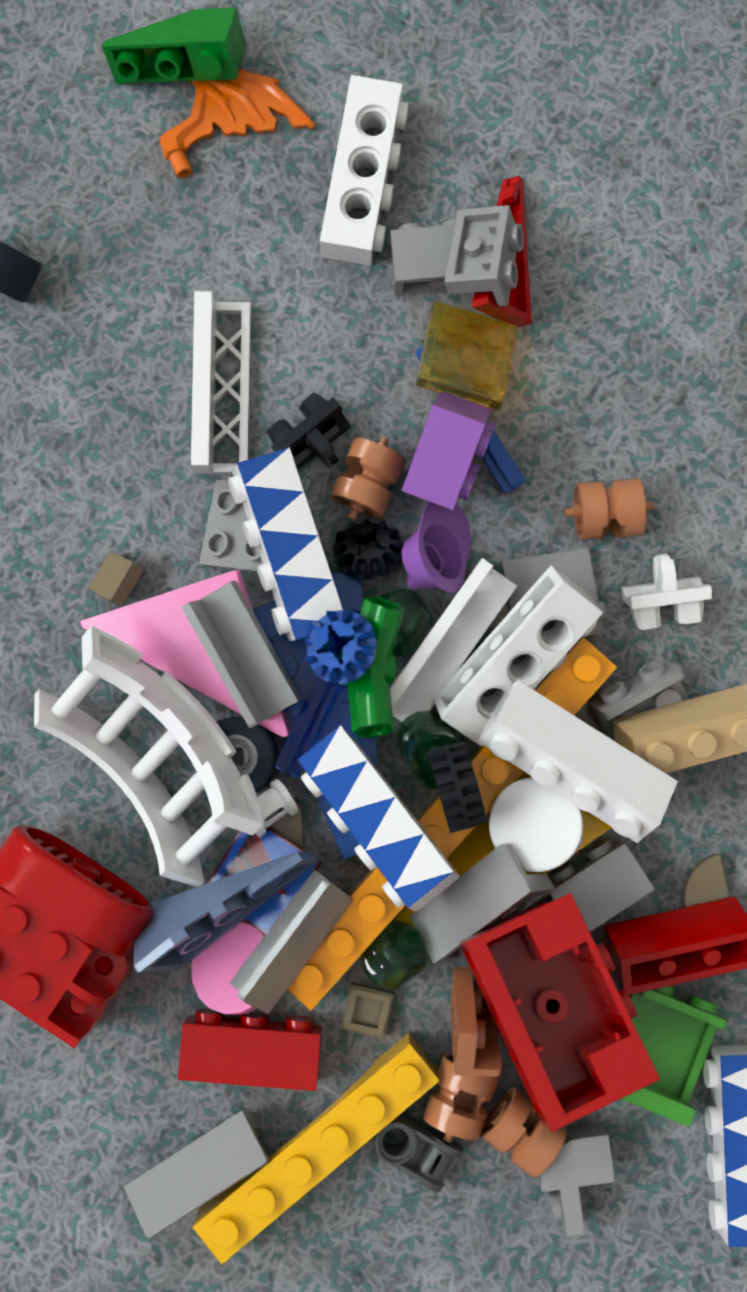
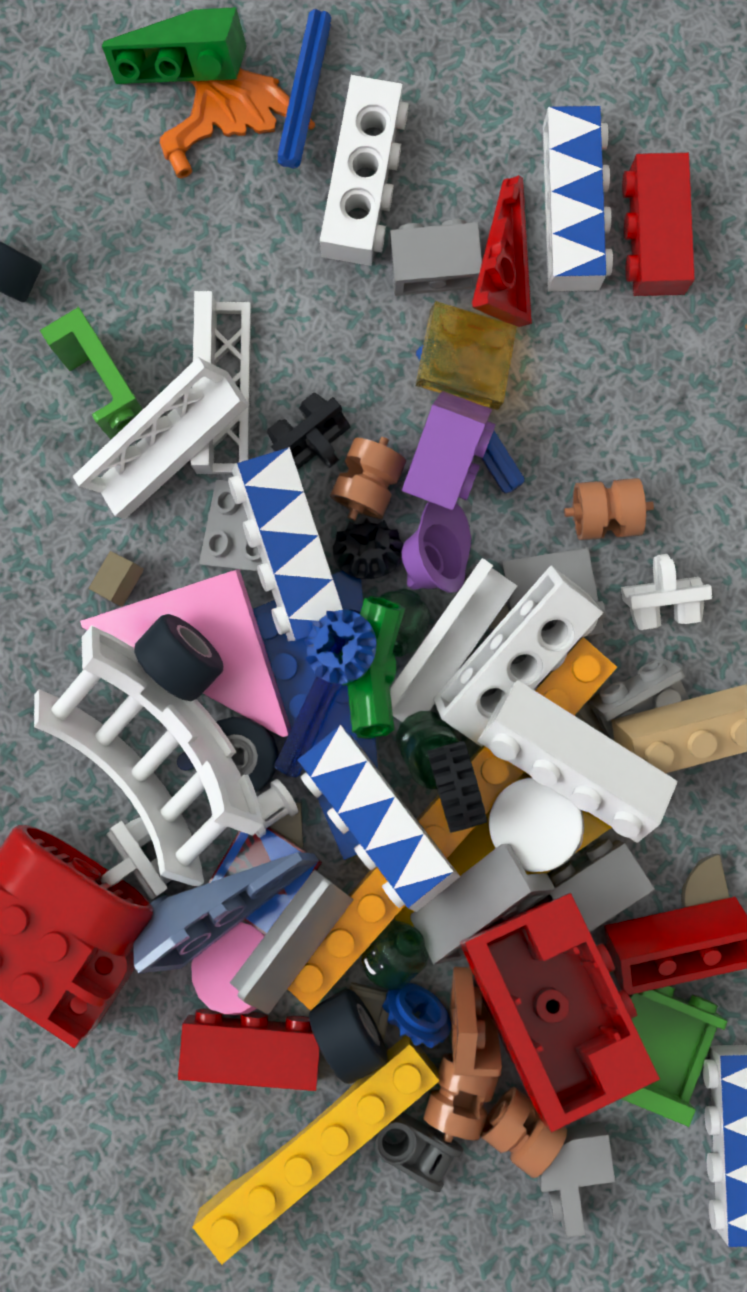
(76, 343): none -> bright green panel
(128, 842): none -> white hips
(165, 441): none -> white fence
(178, 657): none -> black wheel
(184, 762): none -> dark blue piece
(197, 1173): light grey panel -> none
(242, 653): light grey panel -> none
(304, 89): none -> blue axle
(348, 1036): none -> black wheel
(434, 1019): none -> blue gear
(484, 252): light grey bracket -> none
(576, 198): none -> white brick
(659, 224): none -> red brick

